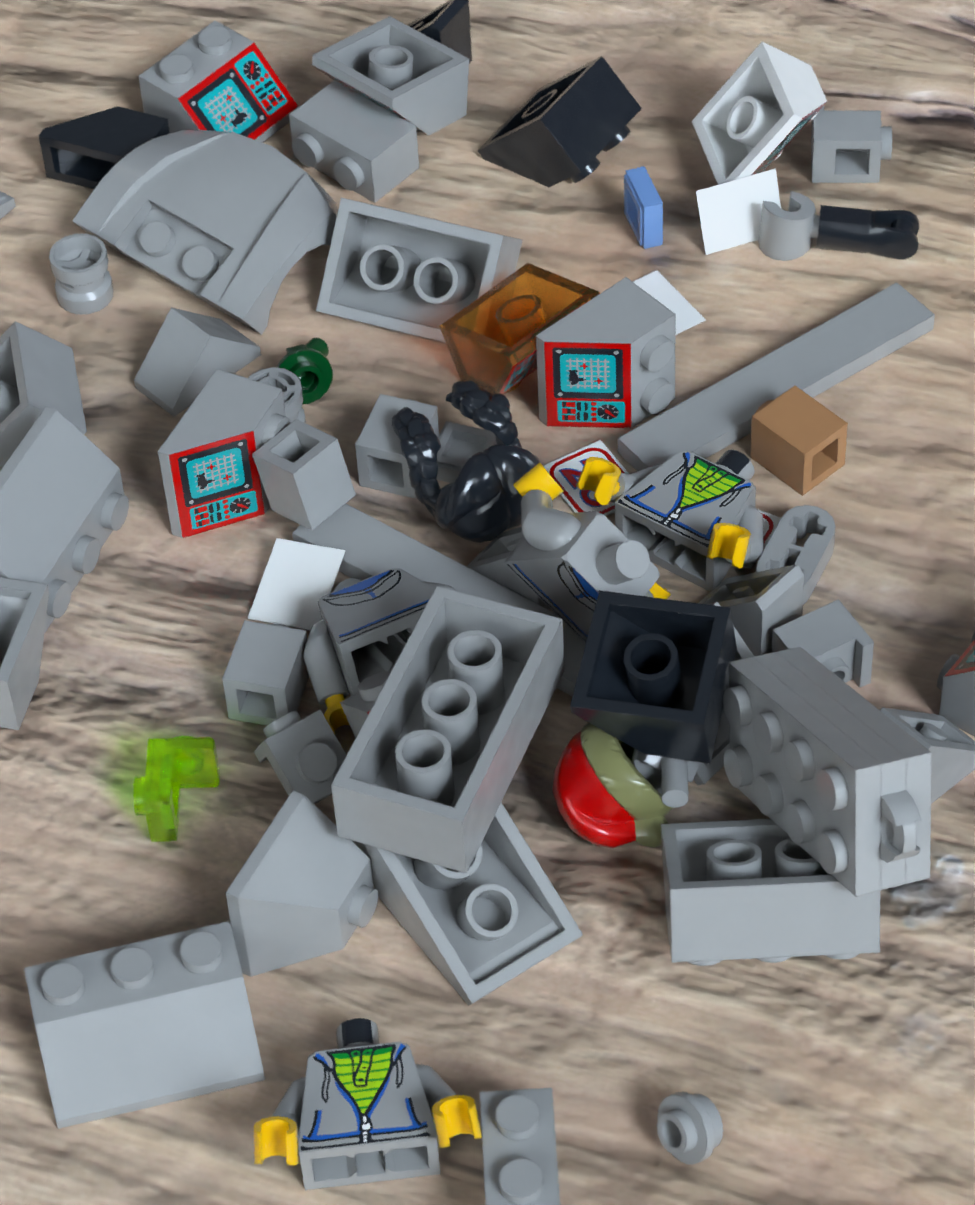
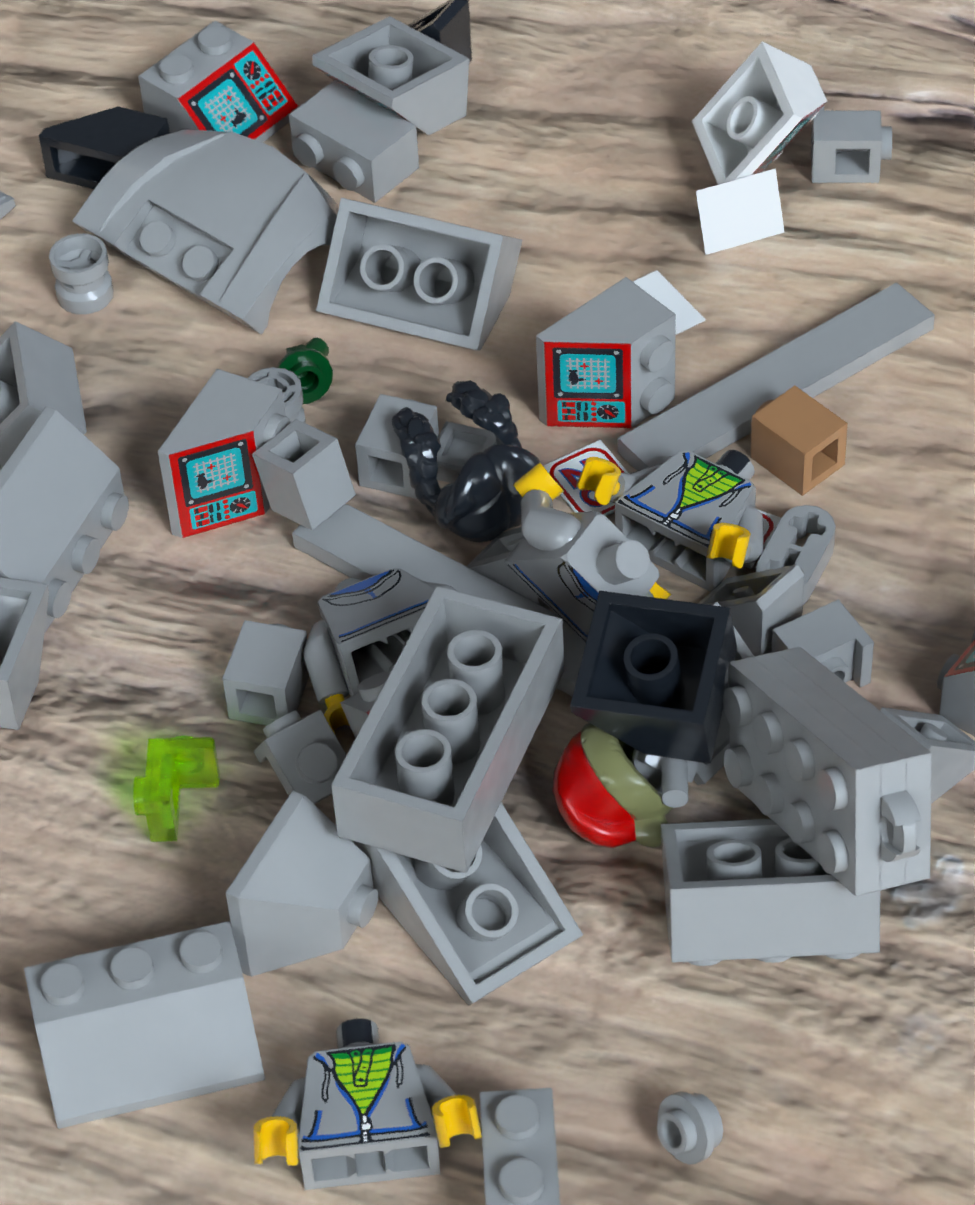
(186, 357): light grey slope -> none
(294, 583): white sticker -> none
(497, 333): clear orange slope -> none
(565, 126): black slope -> none
(643, 207): medium blue tile -> none
(880, 232): piece -> none

